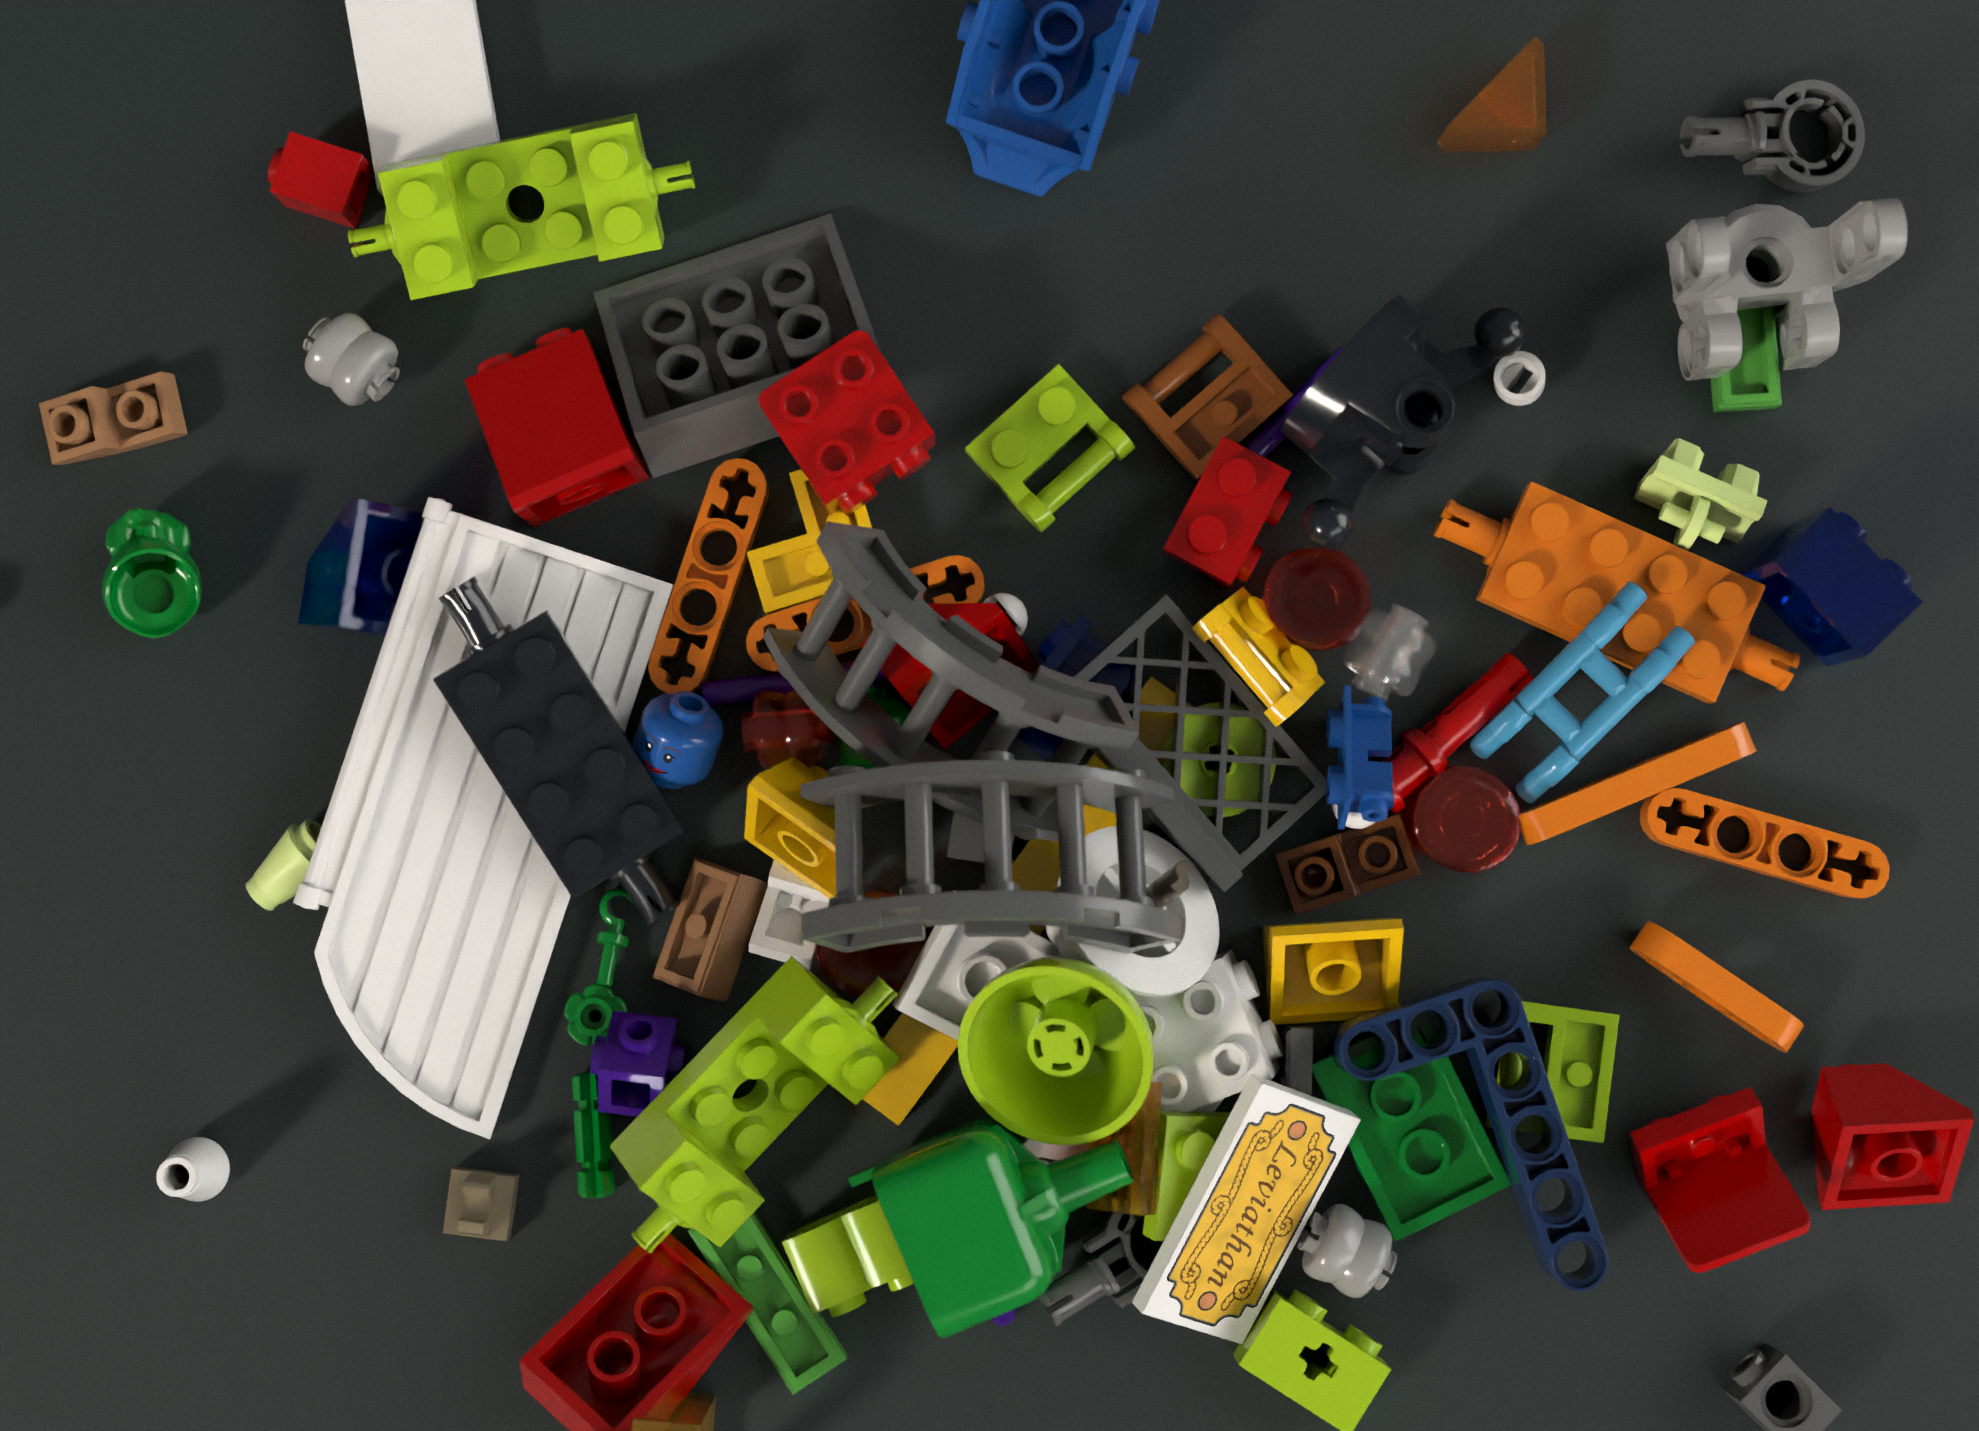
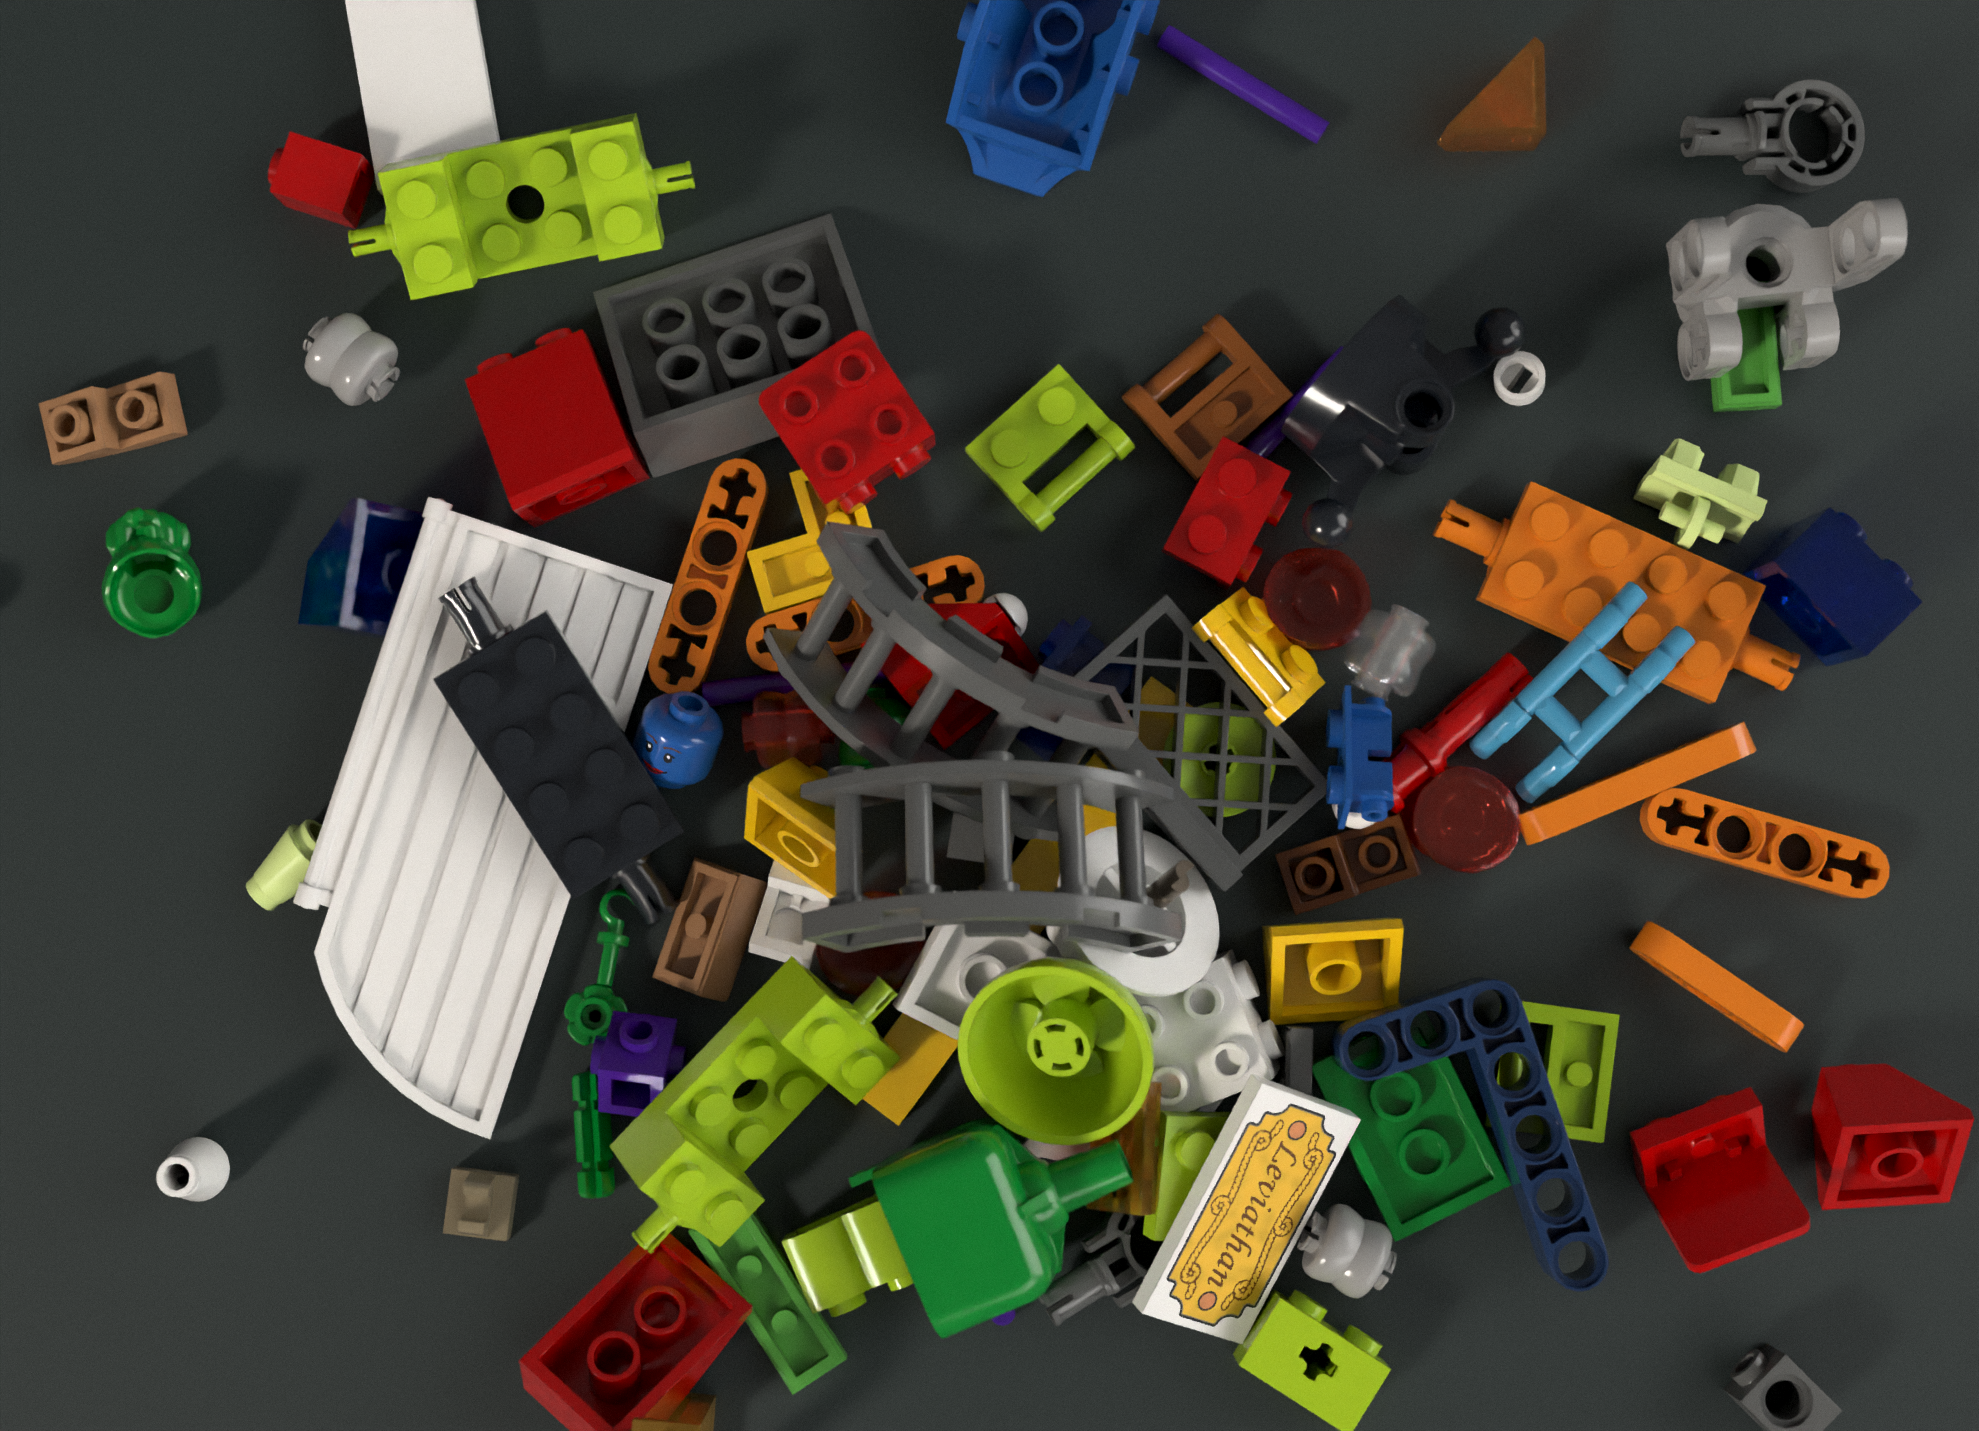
(1243, 84): none -> dark purple bar

